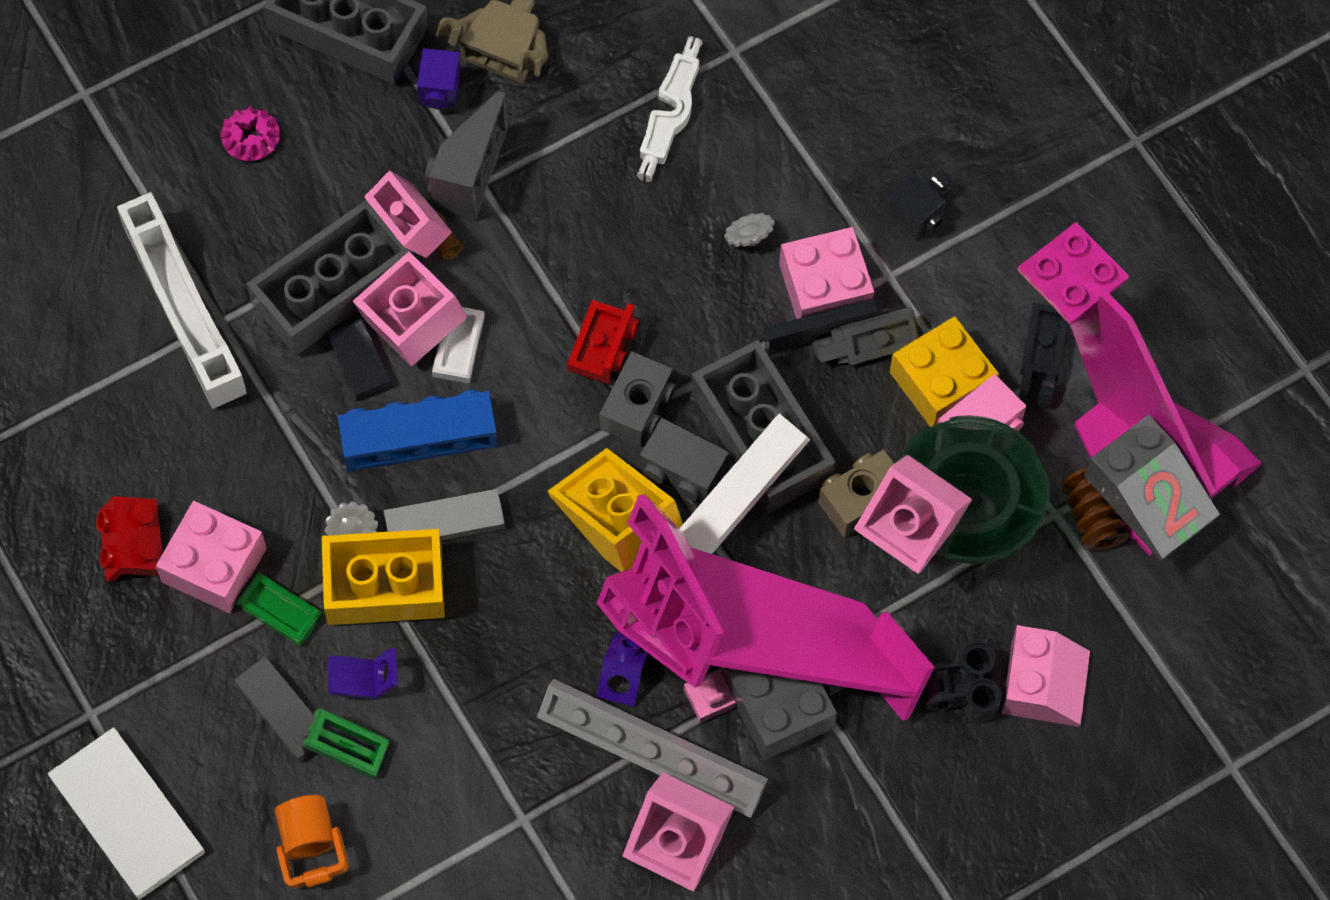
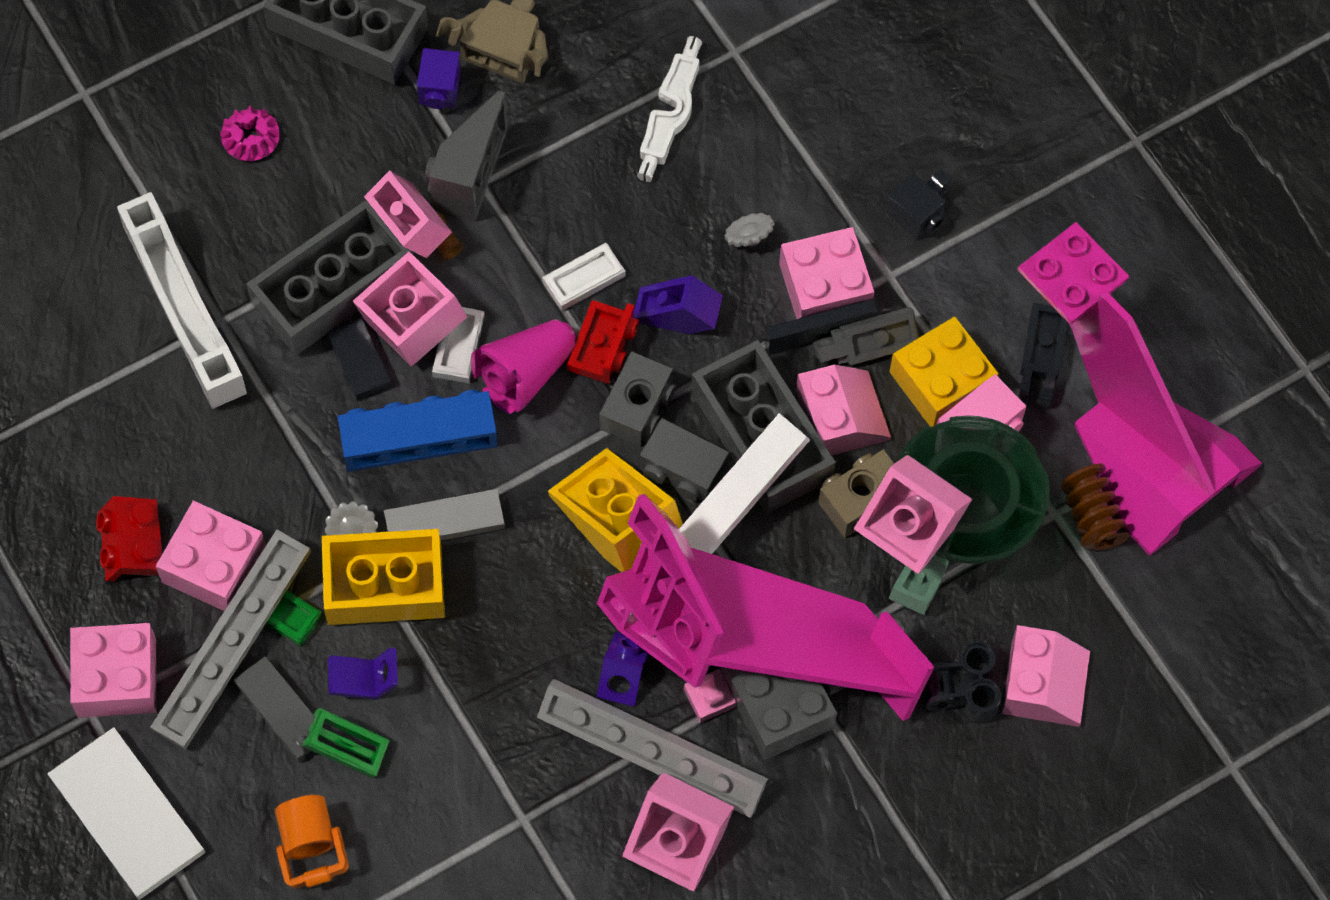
(113, 670): none -> bright pink brick
(230, 639): none -> light grey plate
(522, 363): none -> dark pink cone
(583, 276): none -> white tile
(679, 305): none -> dark purple slope
(842, 407): none -> bright pink slope
(918, 590): none -> sand green bracket
(1152, 487): dark grey slope -> none

